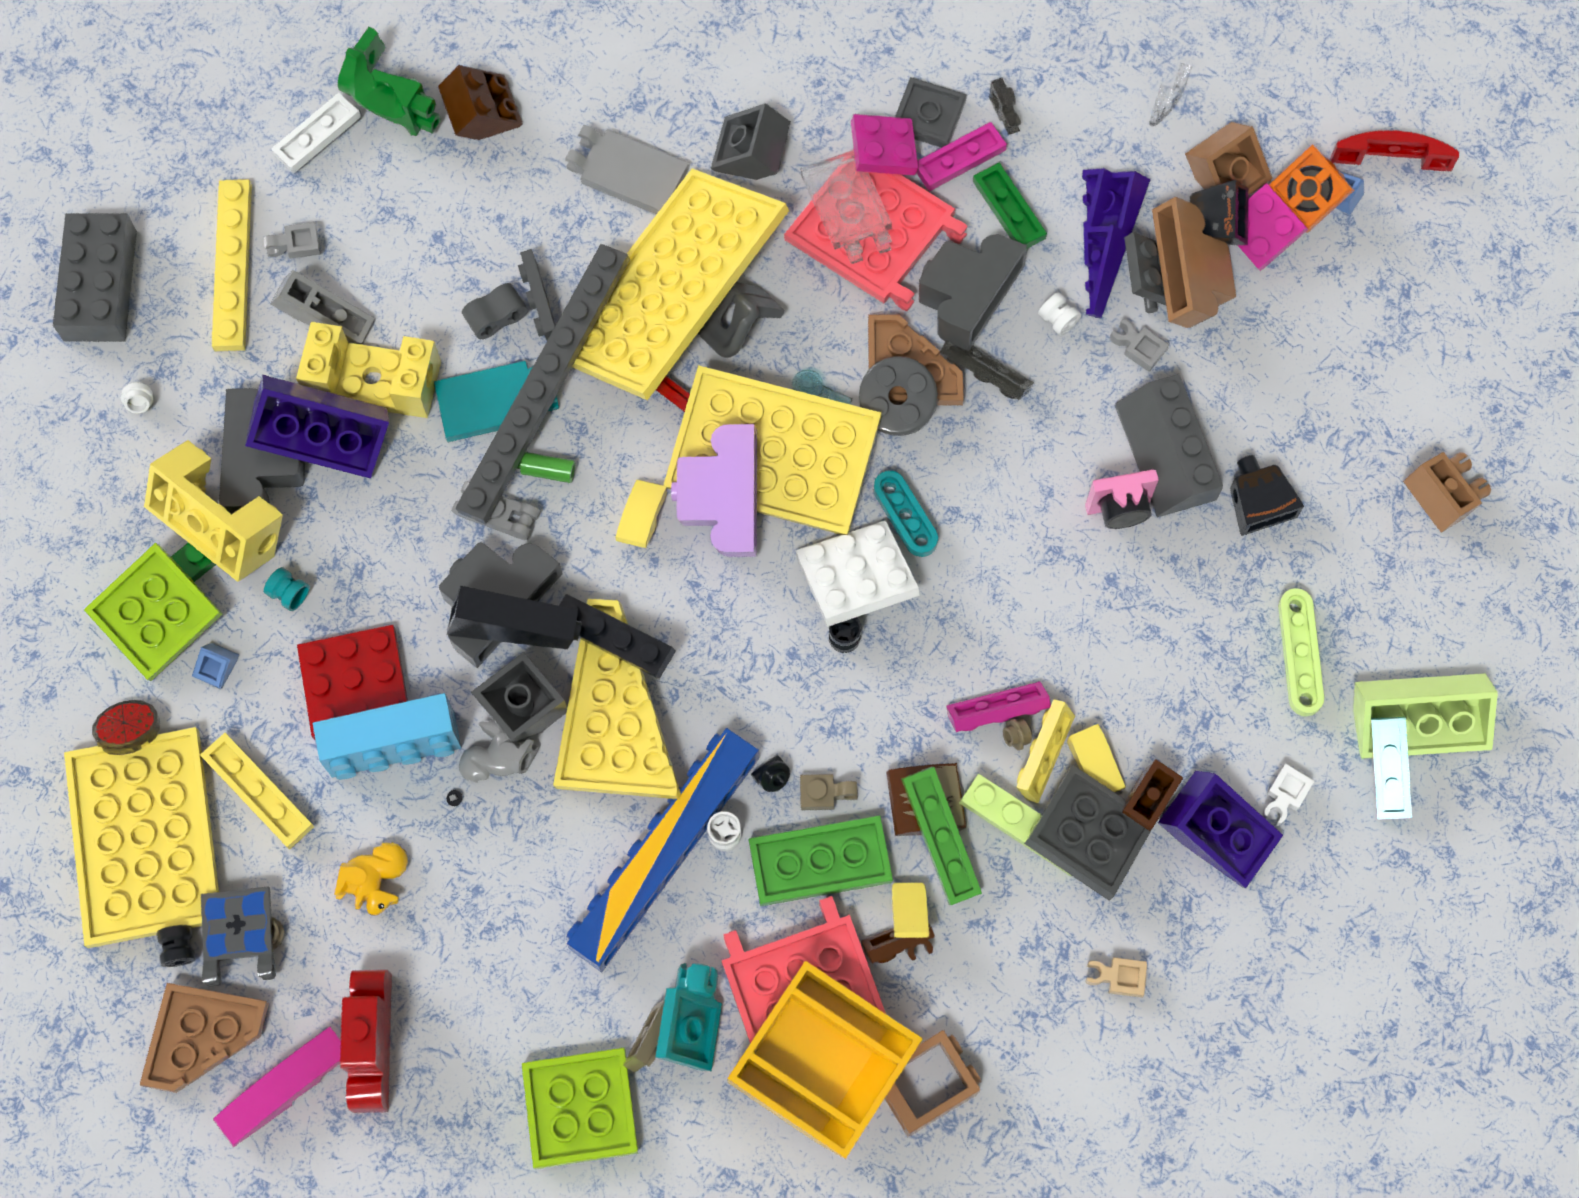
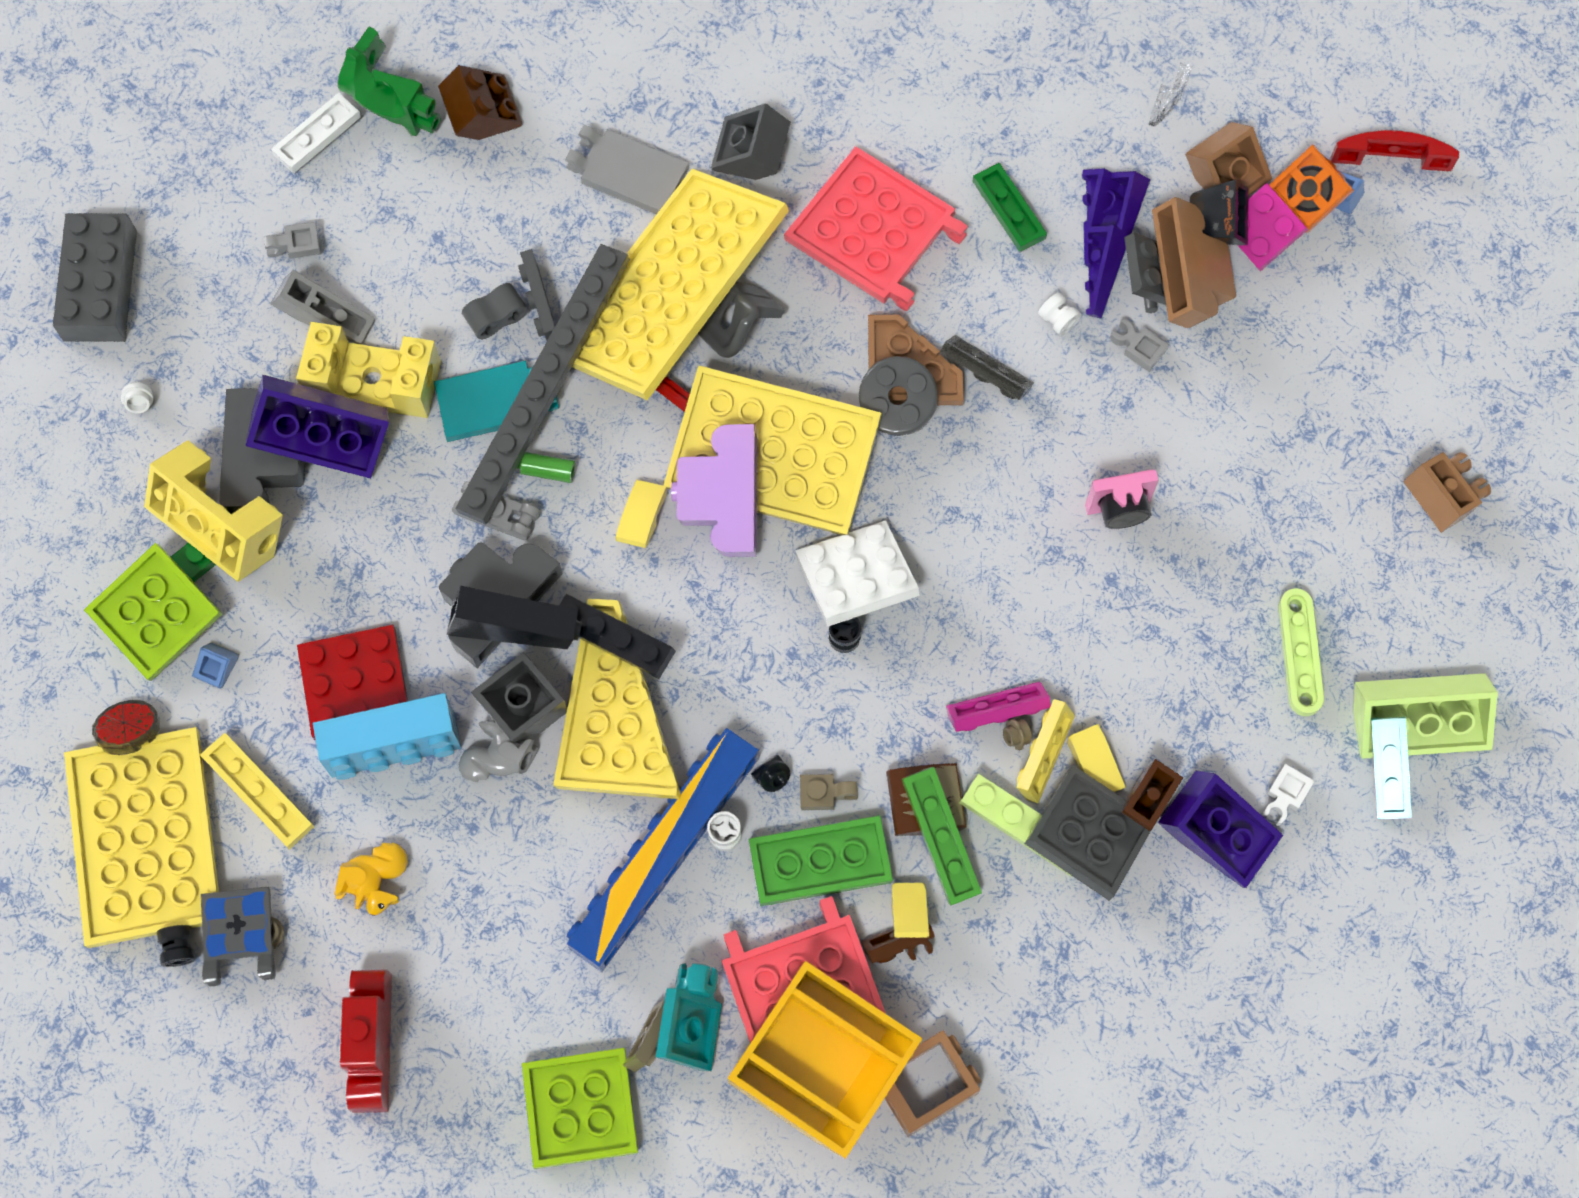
(197, 1033): medium nougat plate -> none
(231, 265): light yellow plate -> none
(279, 1087): dark pink slope -> none
(287, 589): teal wheel -> none
(454, 798): black piece -> none
(812, 383): clear light blue plate -> none
(848, 204): clear tile -> none
(884, 144): dark pink plate -> none
(904, 501): teal plate -> none
(932, 111): dark grey tile -> none
(960, 156): dark pink plate -> none
(969, 285): dark grey brick -> none
(1003, 101): clear smoke plate -> none
(1124, 976): tan plate -> none
(1170, 440): dark grey slope -> none
(1262, 497): black torso -> none

